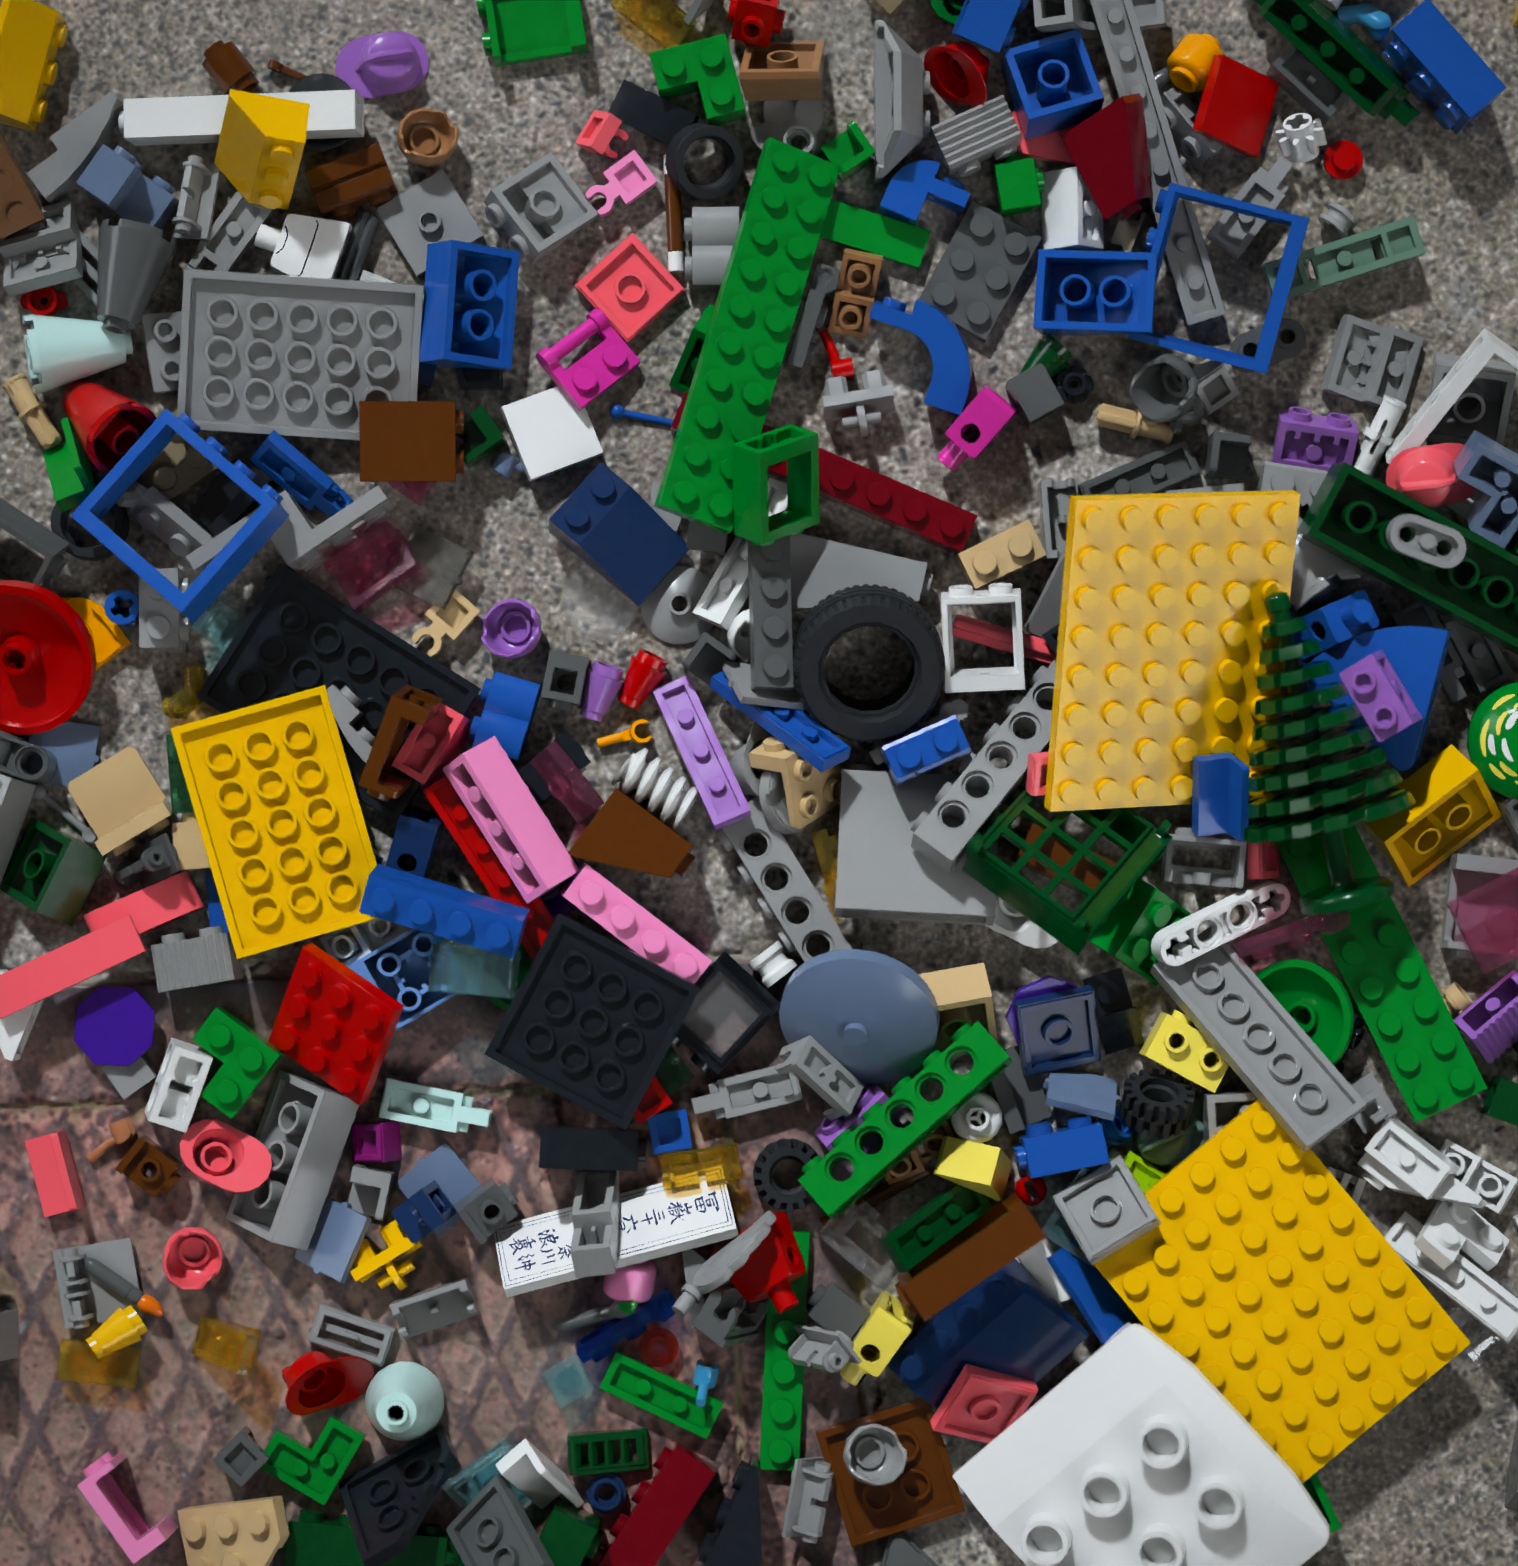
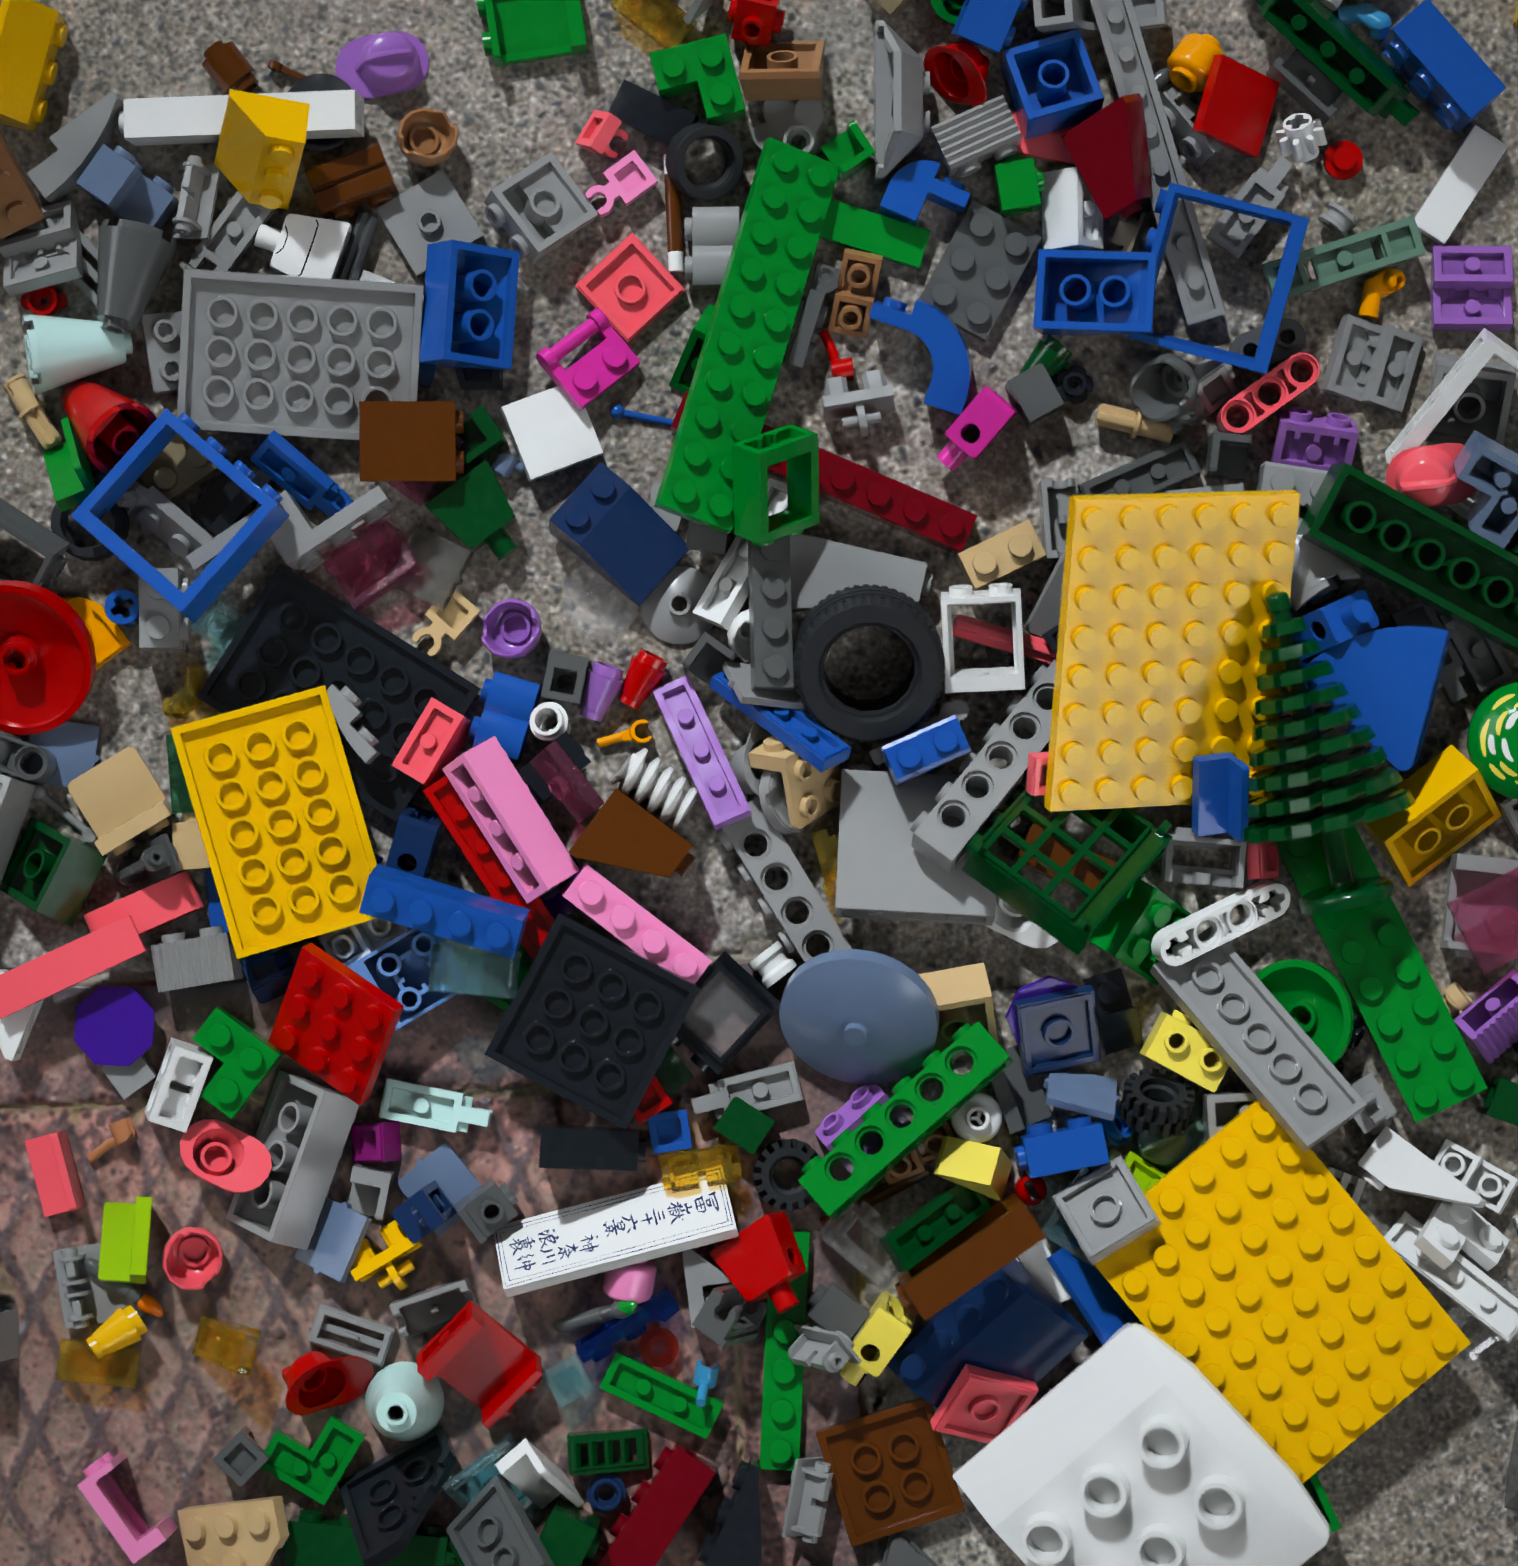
(125, 1241): none -> lime panel
(146, 1151): reddish brown brick -> none
(272, 969): none -> dark blue slope
(404, 706): reddish brown panel -> none
(477, 511): none -> dark green torso
(481, 1362): none -> red panel
(544, 717): none -> white cone
(596, 1223): light grey slope -> none
(723, 1264): light grey animal -> none
(744, 1124): none -> dark green panel
(822, 1074): light grey hinge -> none
(874, 1455): light grey hair -> none
(1284, 386): none -> coral beam
(1294, 933): clear pink plate -> none
(1378, 287): none -> light orange arm
(1380, 695): medium lavender bracket -> none
(1389, 410): white pin -> none
(1410, 1157): white panel -> none
(1424, 541): light grey plate -> none
(1459, 185): none -> white tile
(1471, 288): none -> medium lavender slope

